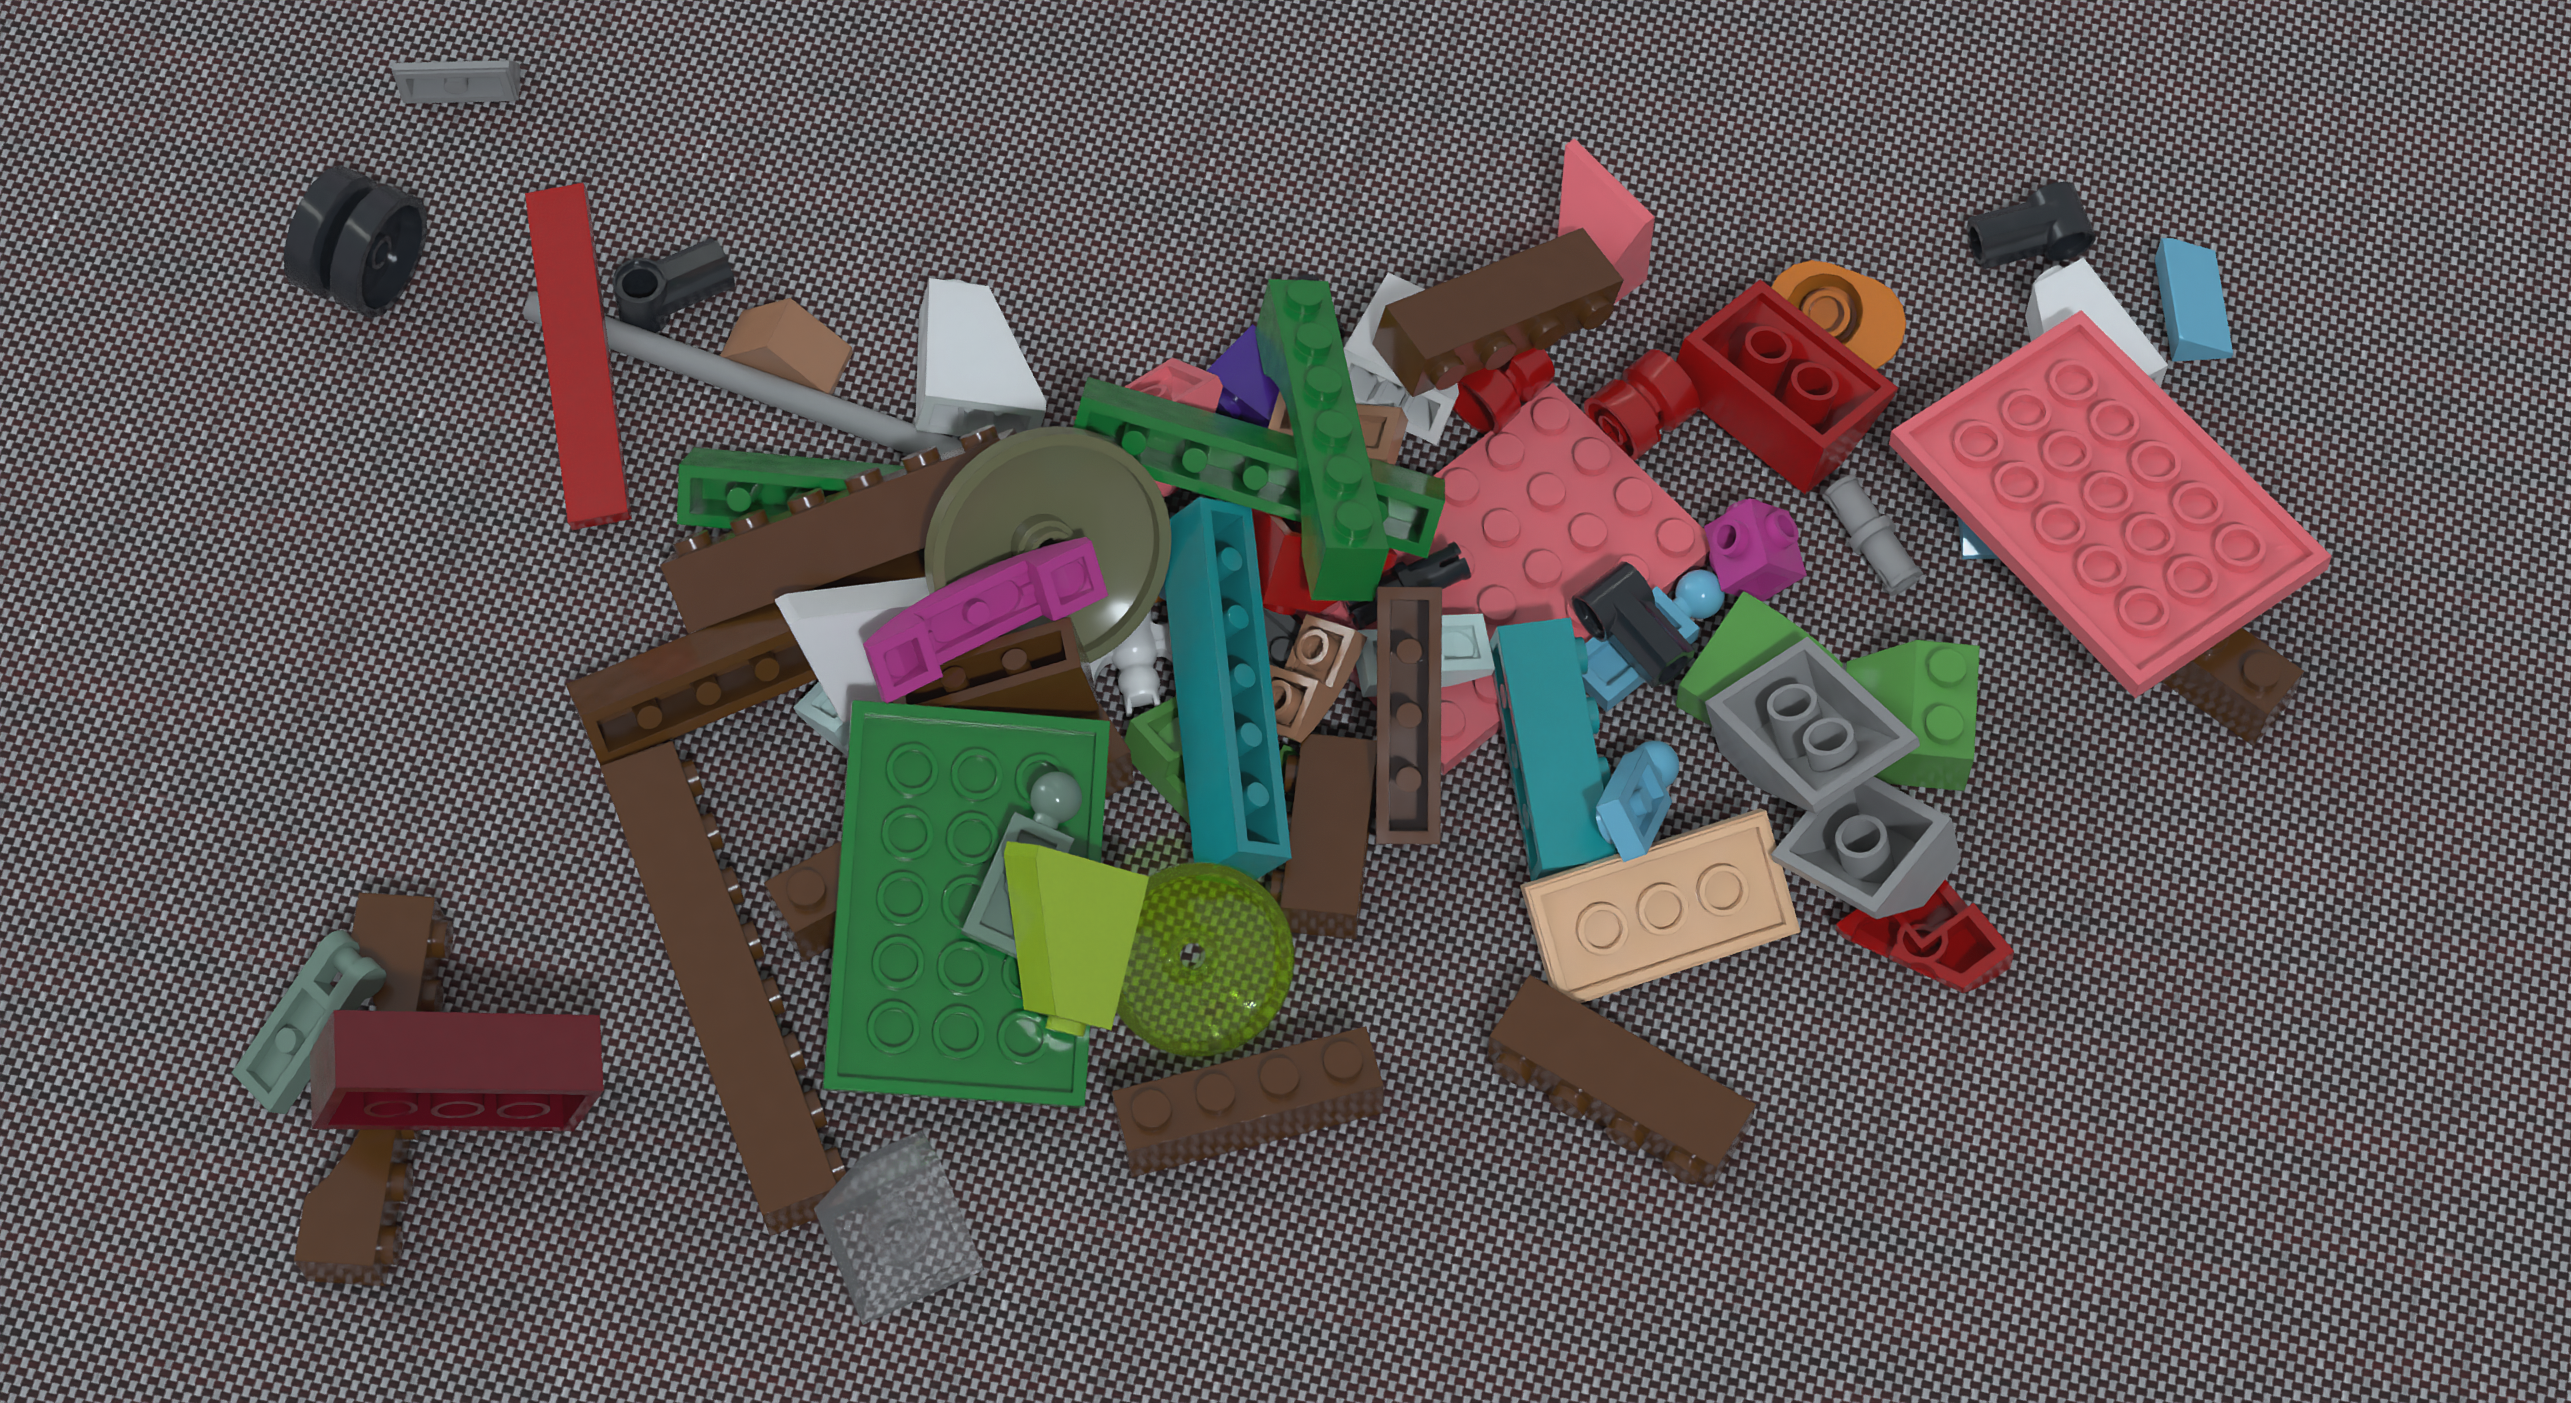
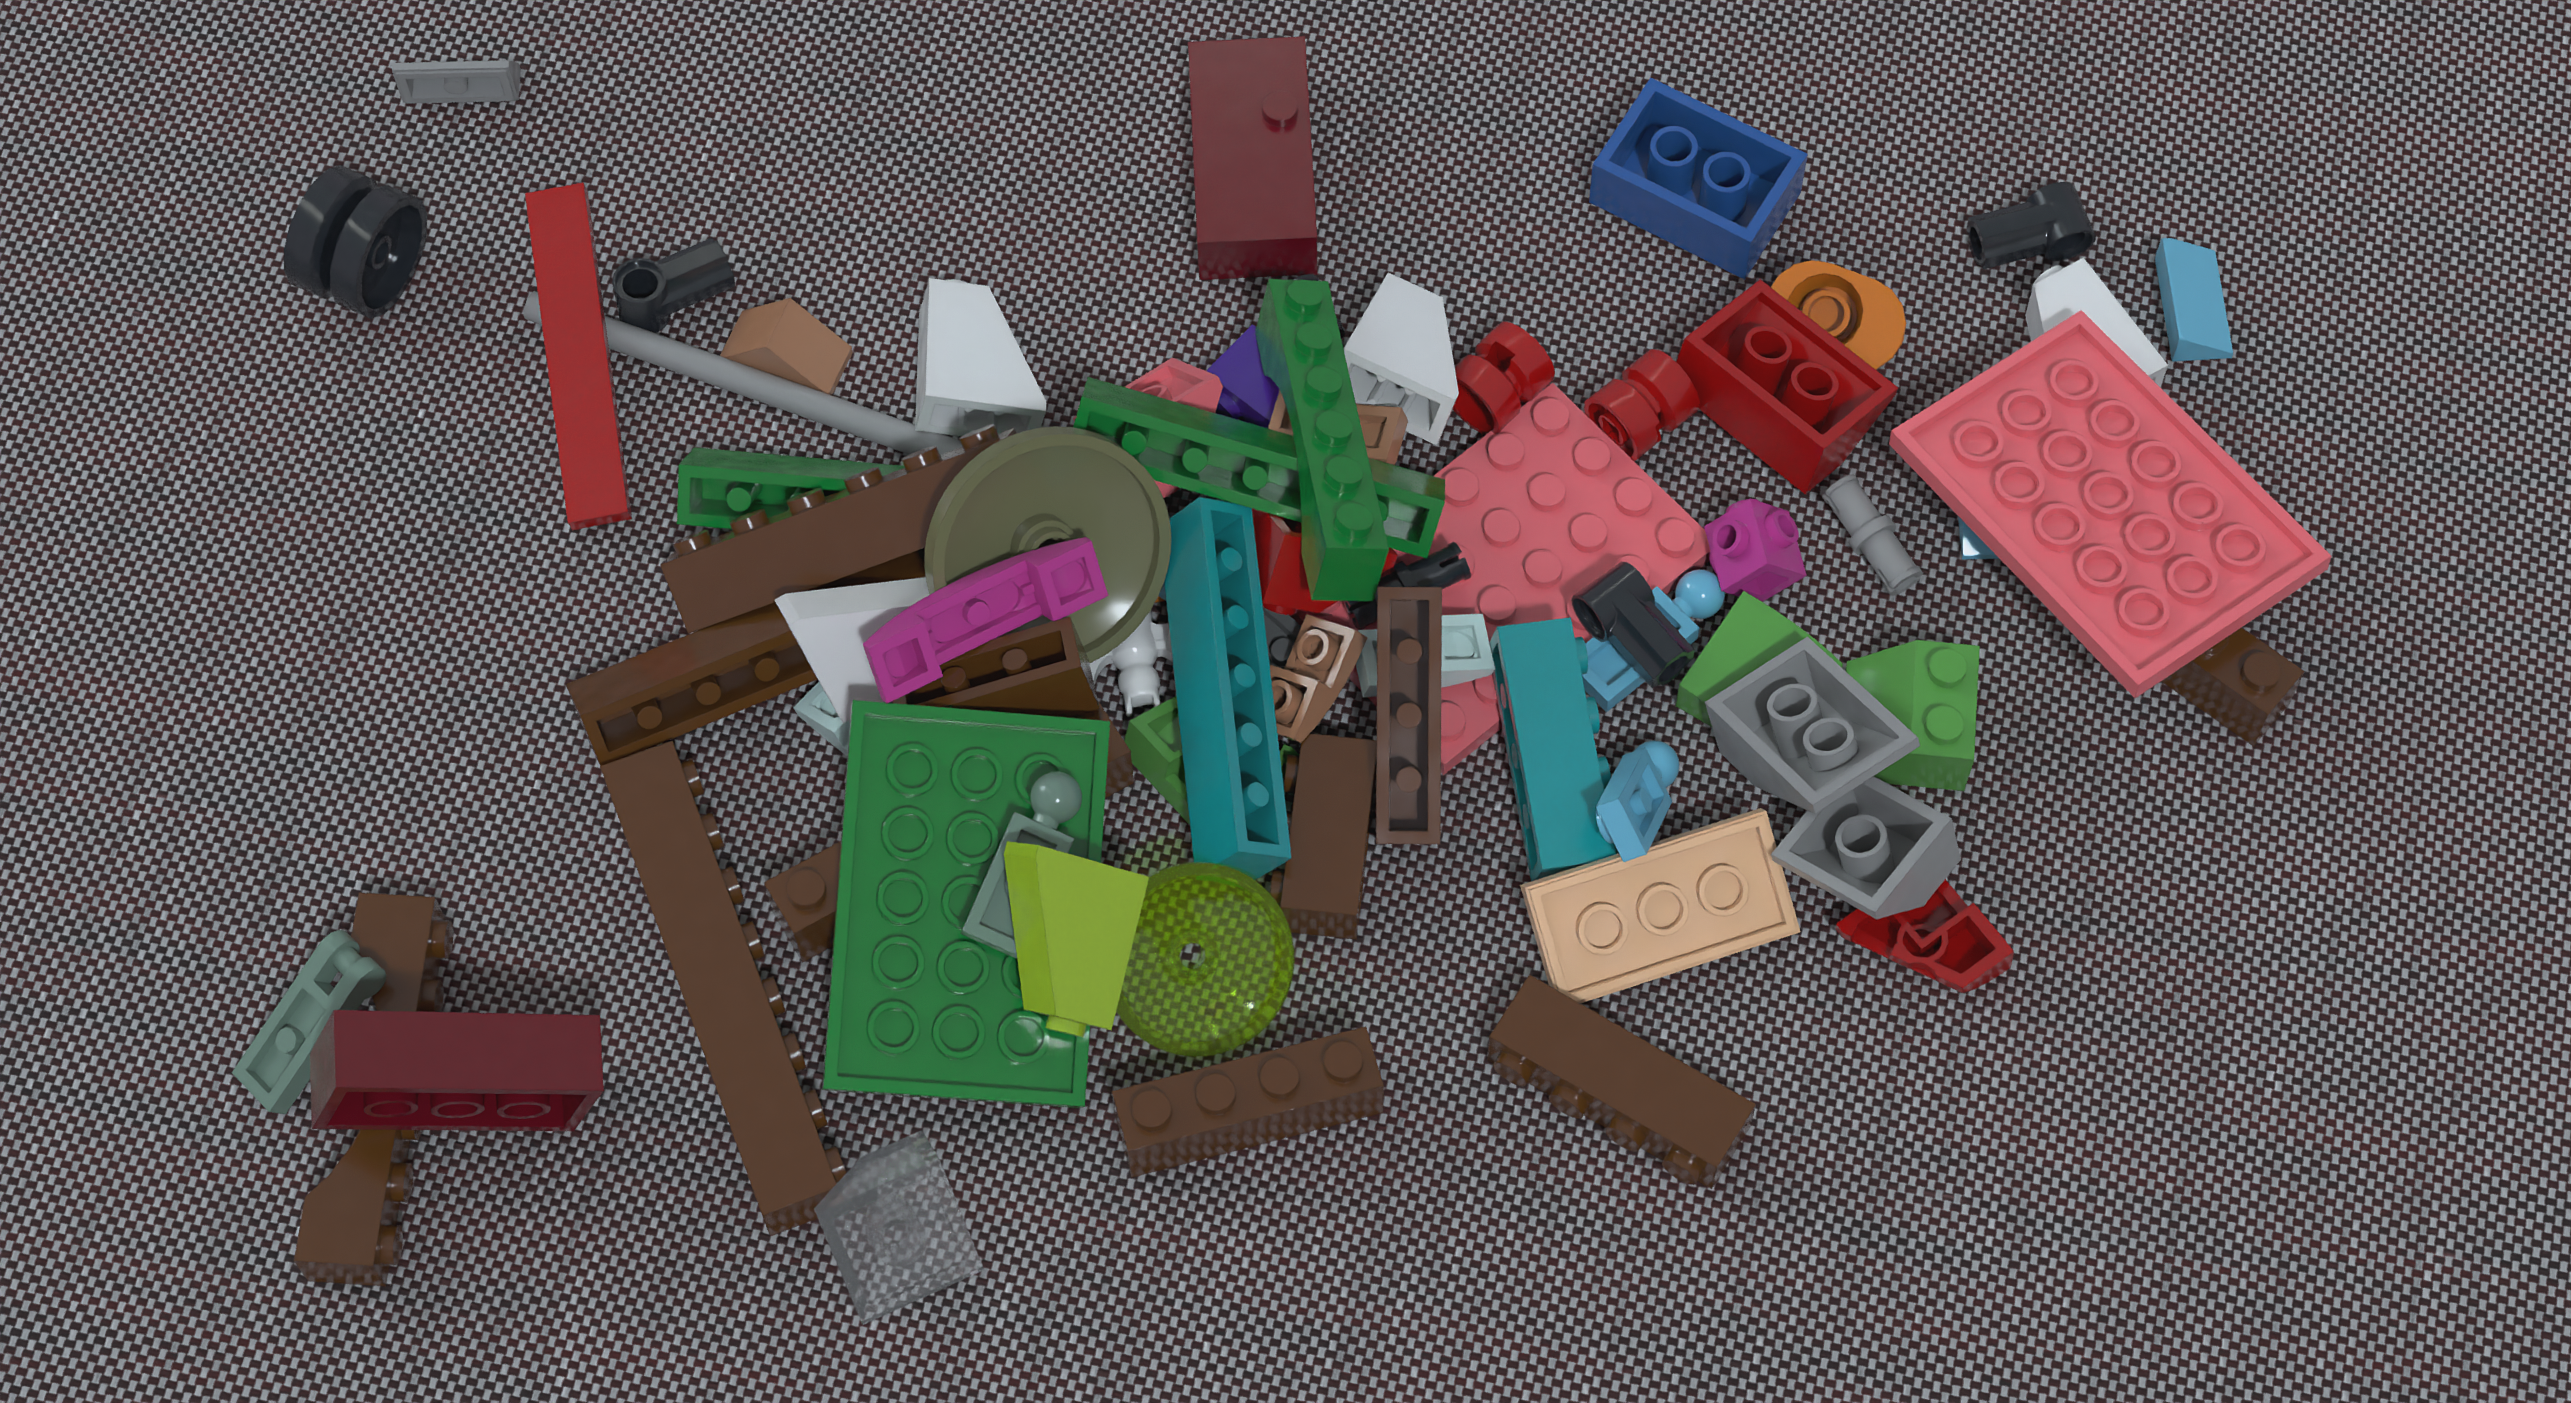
(1252, 158): none -> dark red brick
(1497, 312): reddish brown brick -> none
(1607, 213): coral slope -> none
(1697, 178): none -> blue brick

